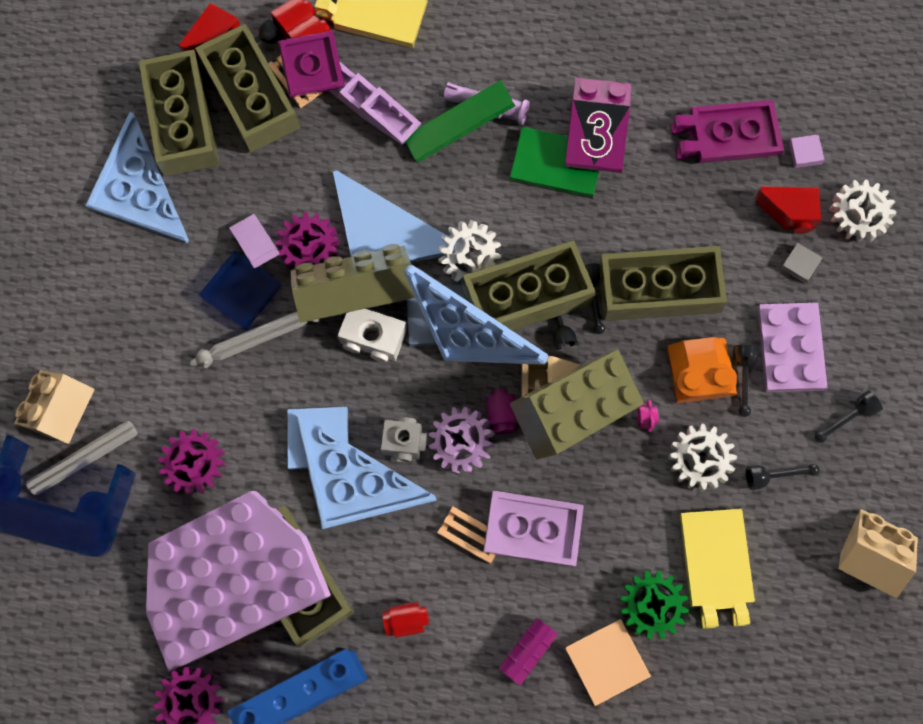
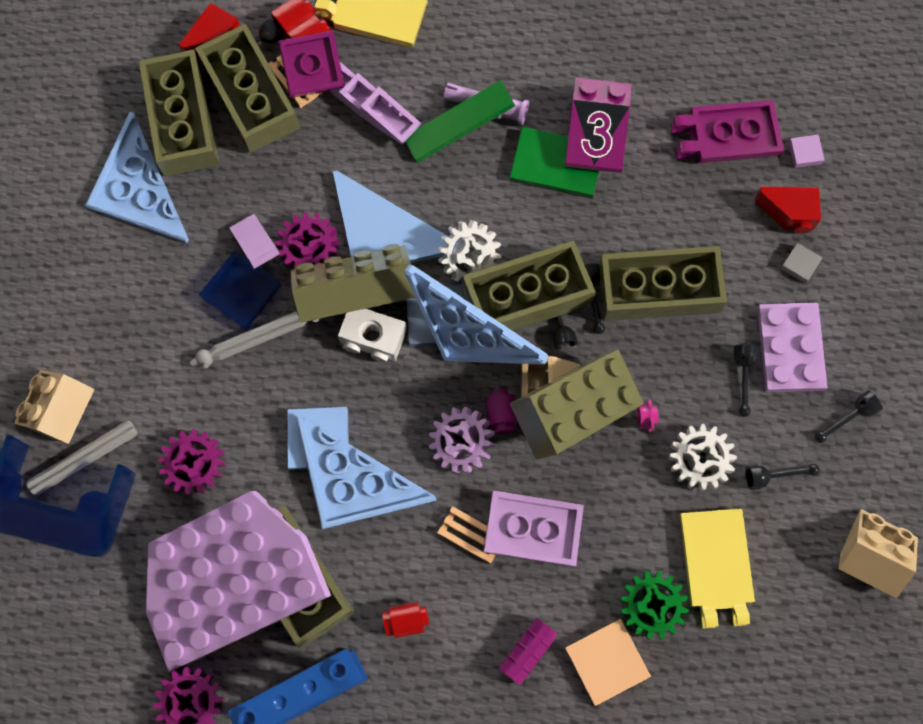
(396, 431): light grey brick -> none
(701, 369): orange slope -> none
(852, 216): white gear -> none

